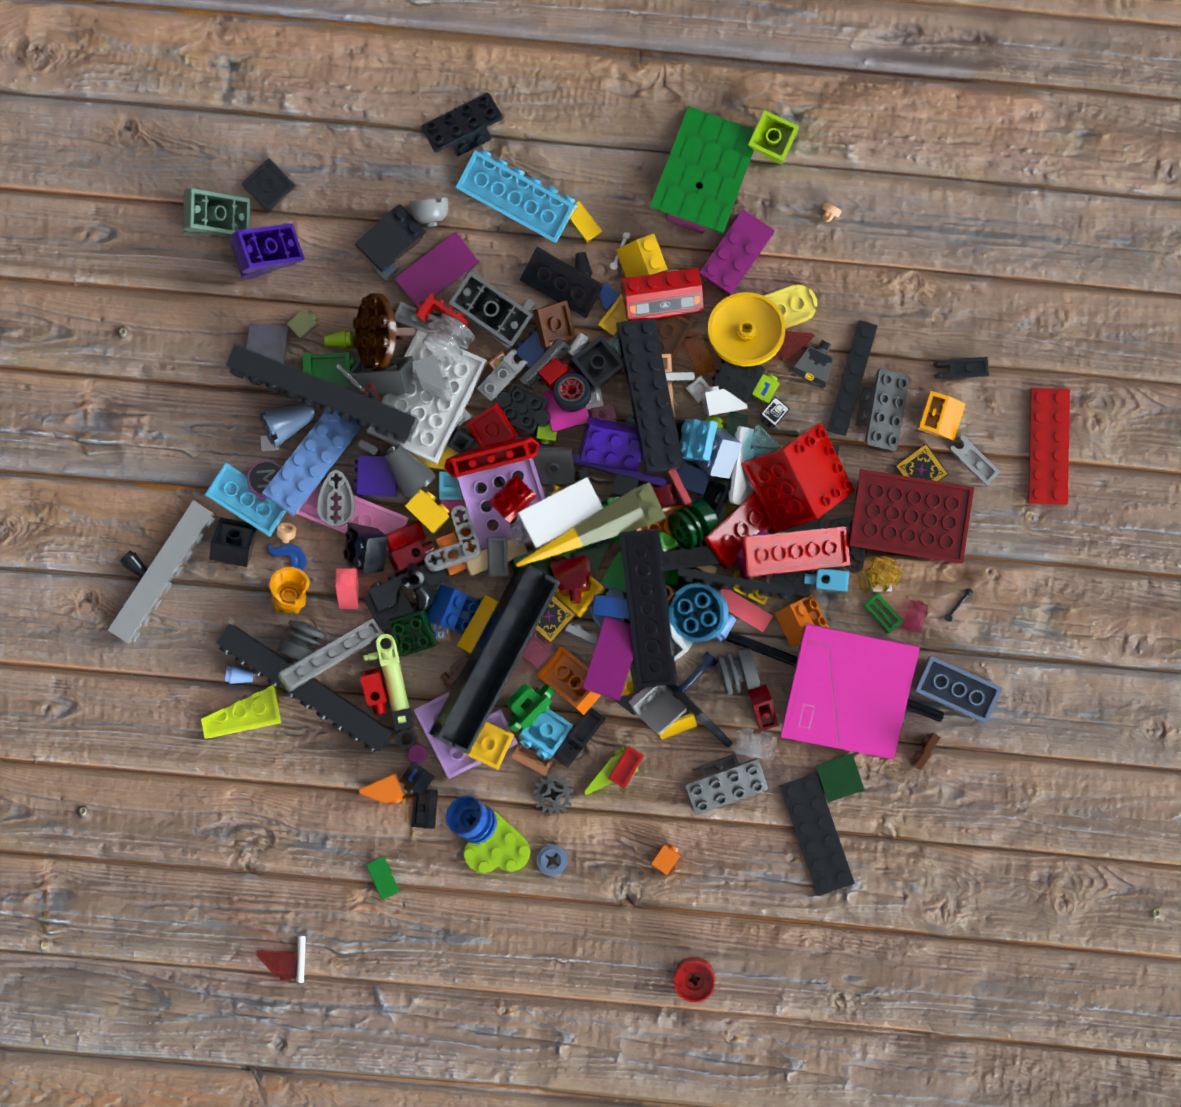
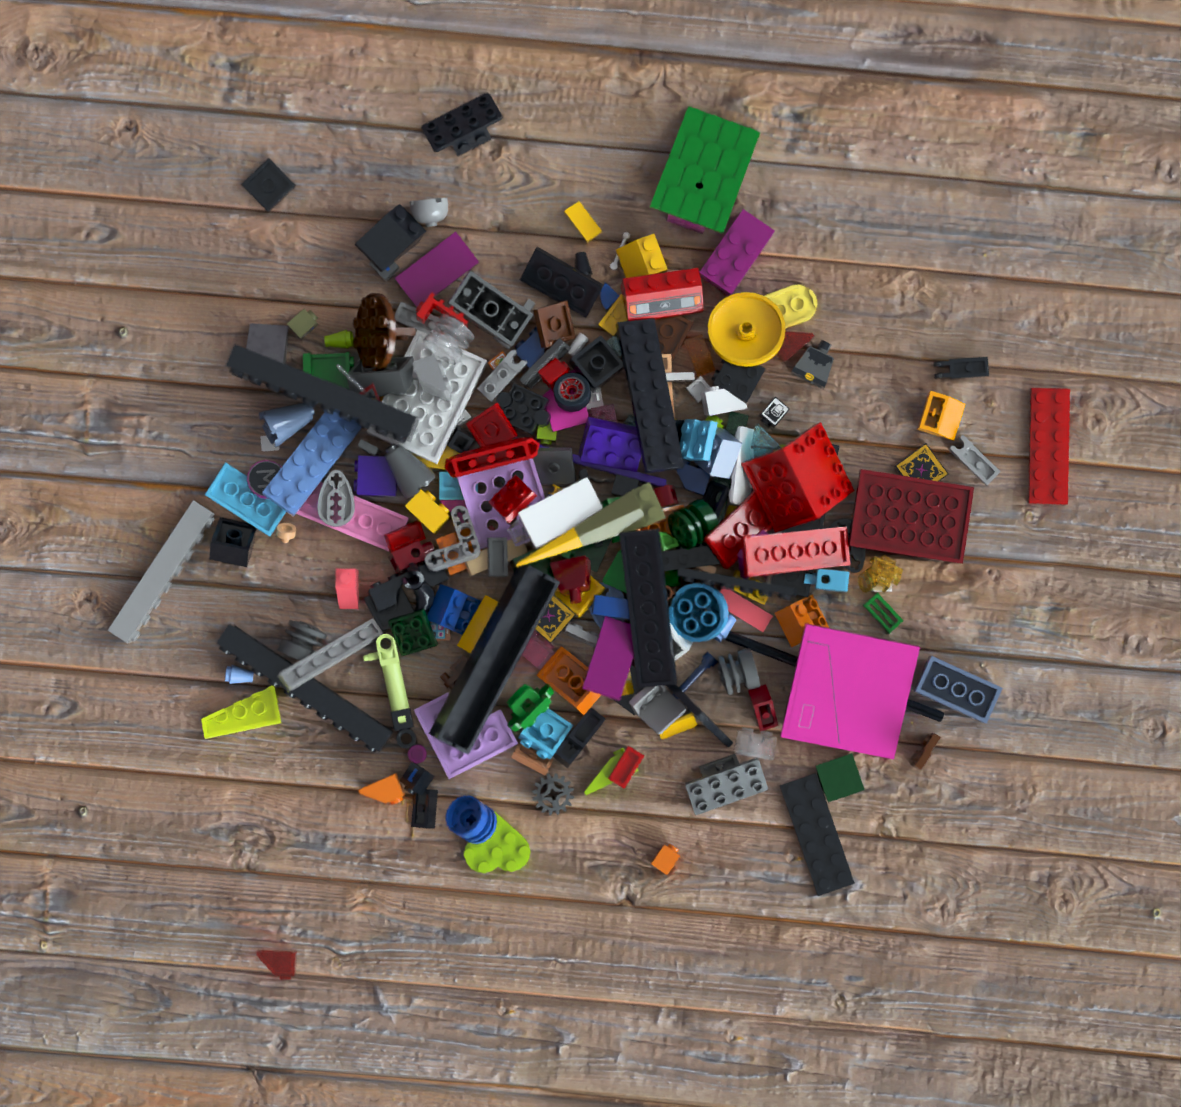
(133, 563): black cone -> none
(214, 214): sand green brick -> none
(265, 249): dark purple brick -> none
(289, 589): light orange hat -> none
(297, 556): blue piece -> none
(300, 959): white piece -> none
(365, 548): black slope -> none
(373, 682): red torso -> none
(383, 878): green tile -> none
(491, 745): yellow tile -> none
(516, 195): medium azure bracket -> none
(542, 861): sand blue gear -> none
(679, 487): coral tile -> none
(688, 989): red wheel -> none
(766, 388): lime brick -> none
(773, 137): lime slope -> none
(830, 210): light nougat tile -> none
(852, 378): black plate -> none
(883, 409): dark grey bracket -> none
(915, 616): clear pink bracket -> none
(968, 592): black hinge -> none

